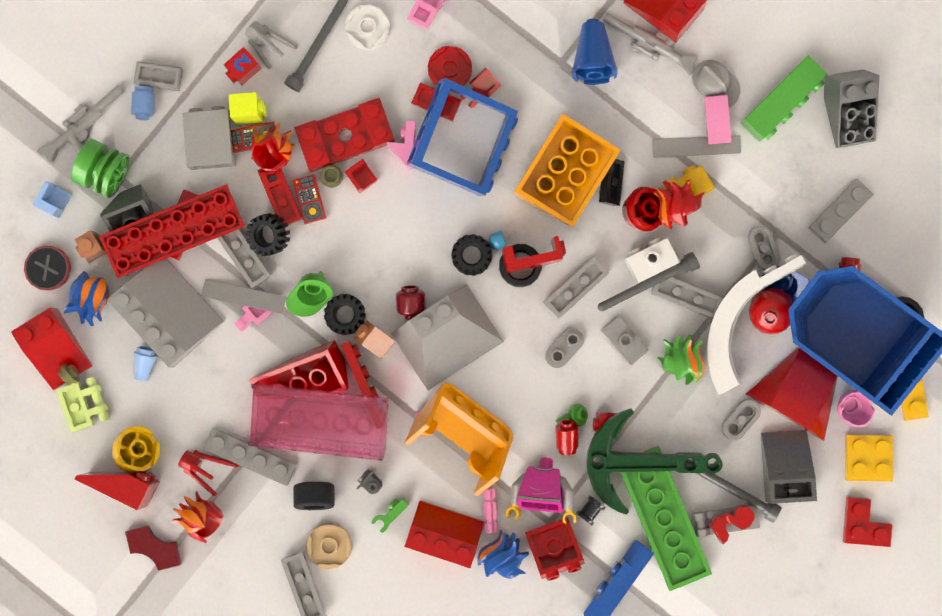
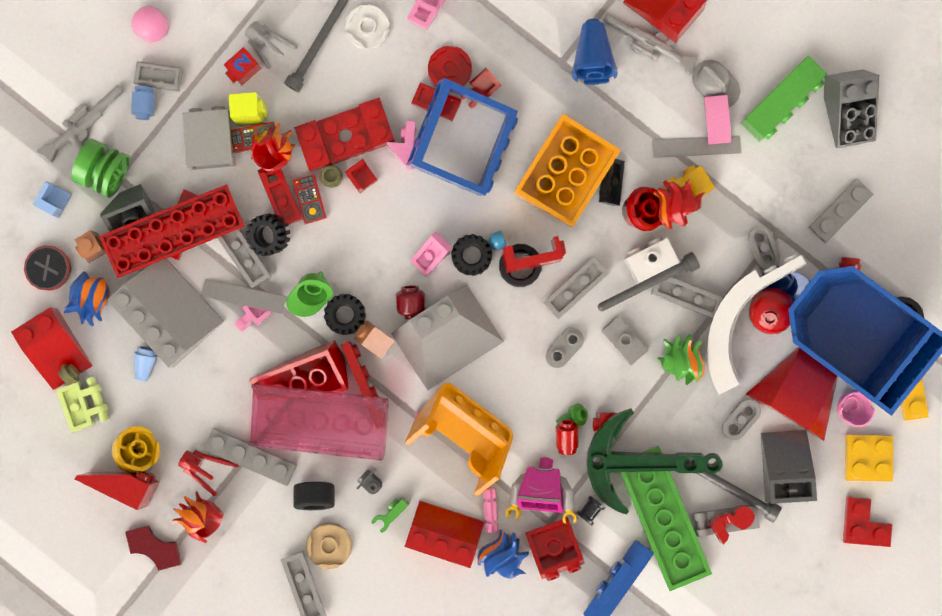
(150, 24): none -> bright pink hair
(431, 254): none -> bright pink slope

